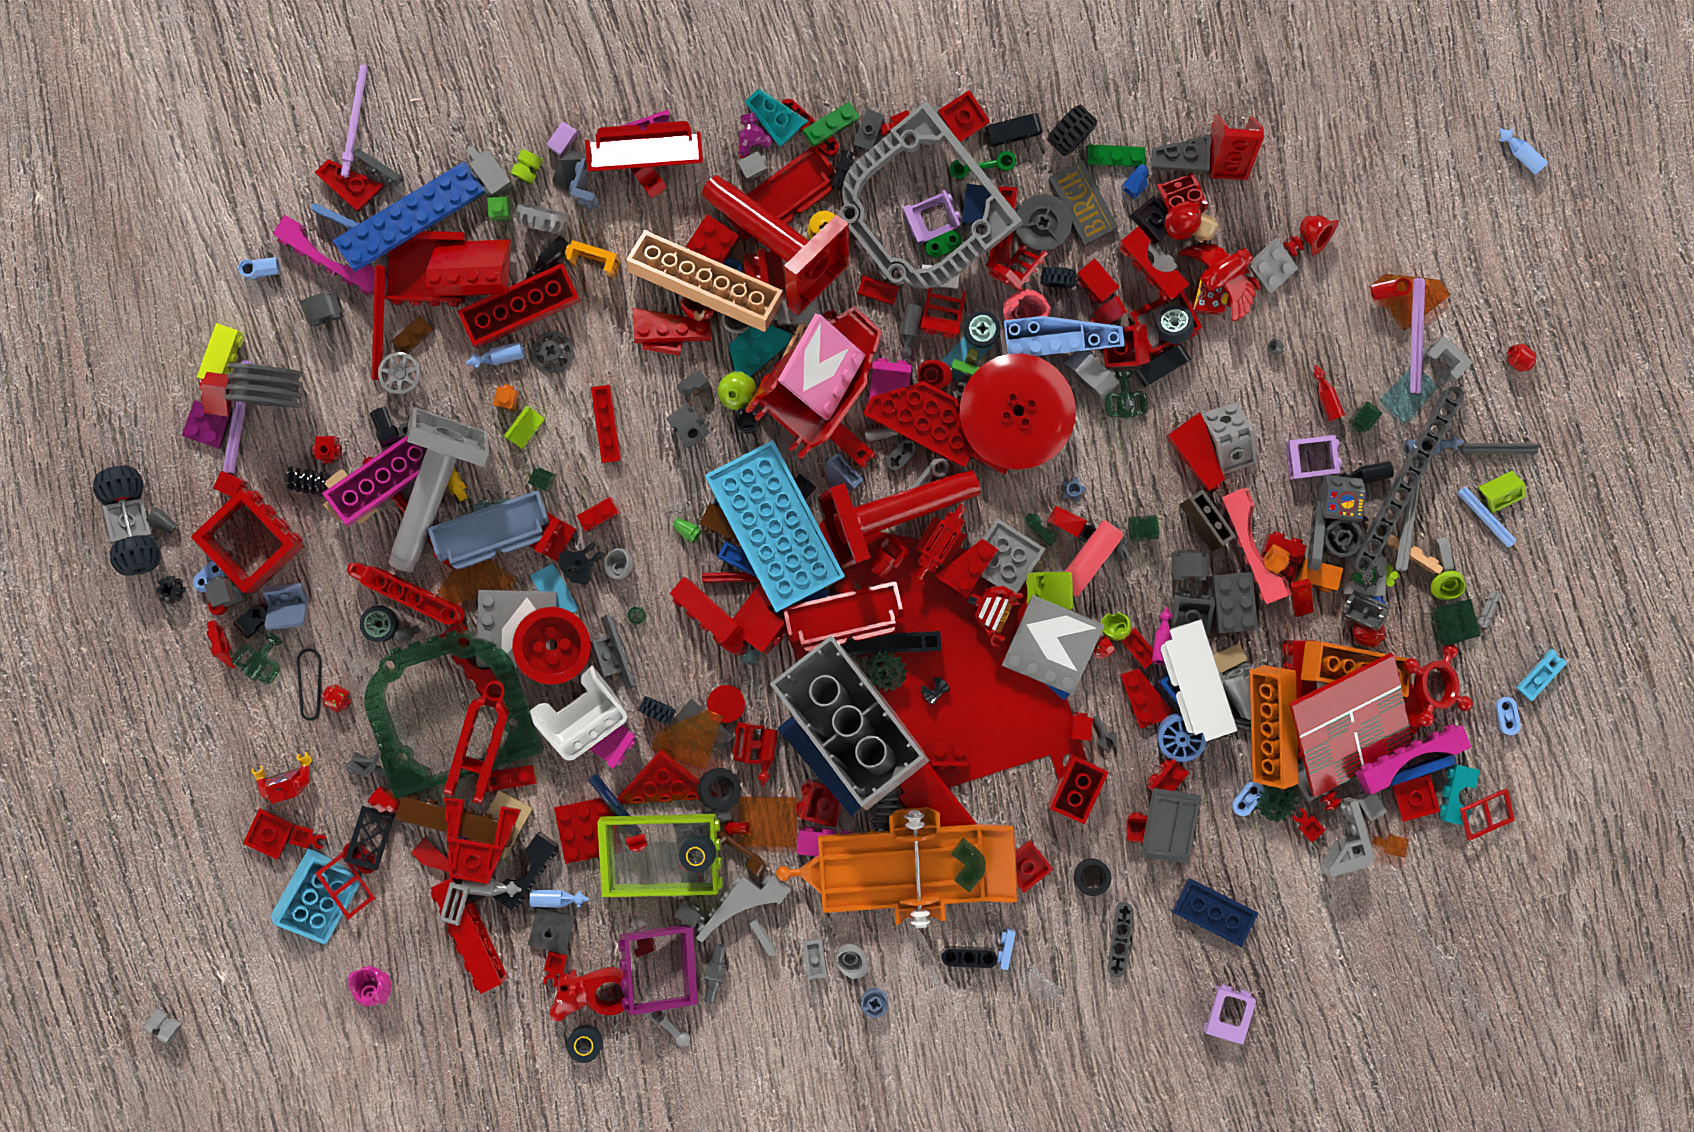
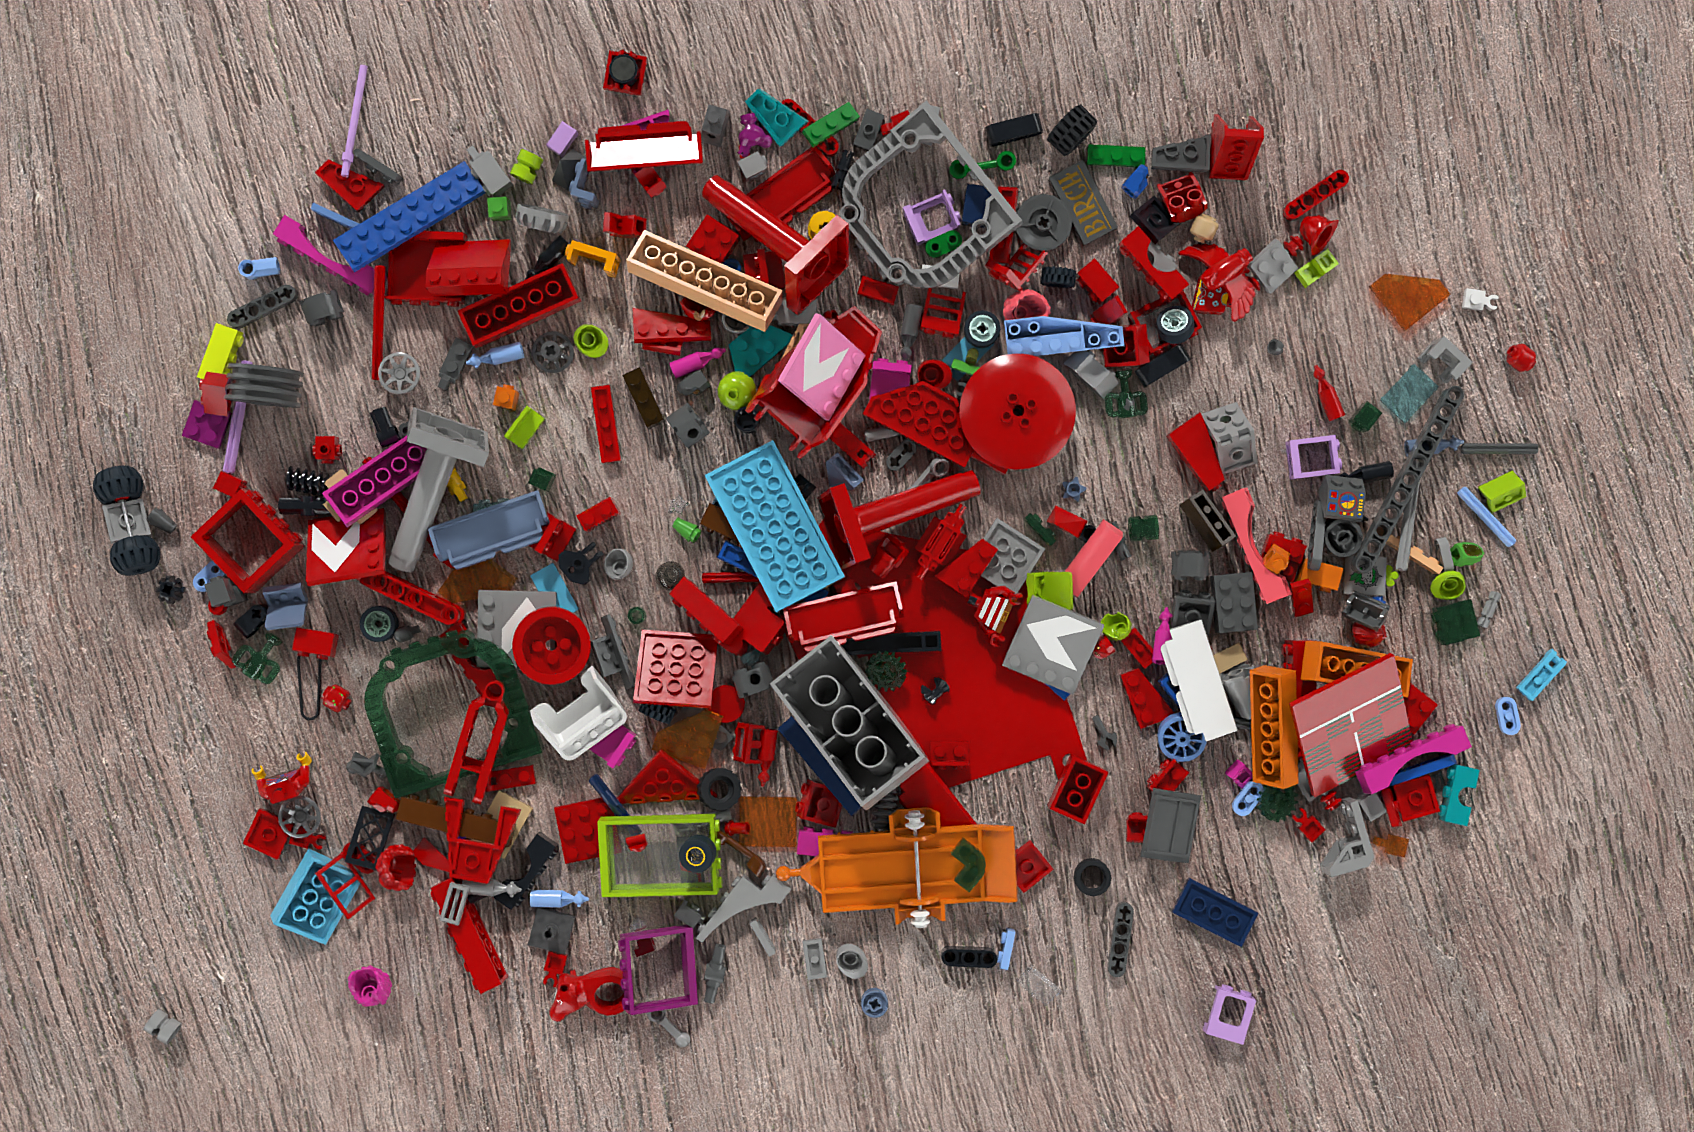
(264, 310): none -> dark grey beam
(300, 816): none -> flat silver wheel
(304, 506): none -> black piece
(315, 642): none -> red brick
(344, 552): none -> red plate
(396, 867): none -> red hair
(412, 335): reddish brown plate -> none
(454, 363): none -> dark grey hinge
(579, 1049): black wheel -> none
(591, 341): none -> lime hat
(624, 226): none -> red brick
(625, 72): none -> piece
(644, 398): none -> dark brown arch
(669, 575): none -> clear smoke hair
(675, 669): none -> plate
(694, 361): none -> dark pink wheel
(715, 124): none -> flat silver torso
(742, 679): none -> dark grey brick
(963, 116): red plate -> none
(1080, 727): red brick -> none
(1183, 220): red piece -> none
(1239, 773): none -> dark pink slope
(1316, 195): none -> red beam
(1316, 268): none -> lime slope
(1389, 289): red piece -> none
(1392, 807): none -> red plate
(1417, 335): lavender axle -> none
(1451, 684): red piece -> none
(1466, 554): none -> bright green rock
(1476, 300): none -> white plate
(1490, 827): red window -> none
(1523, 152): light blue wheel -> none

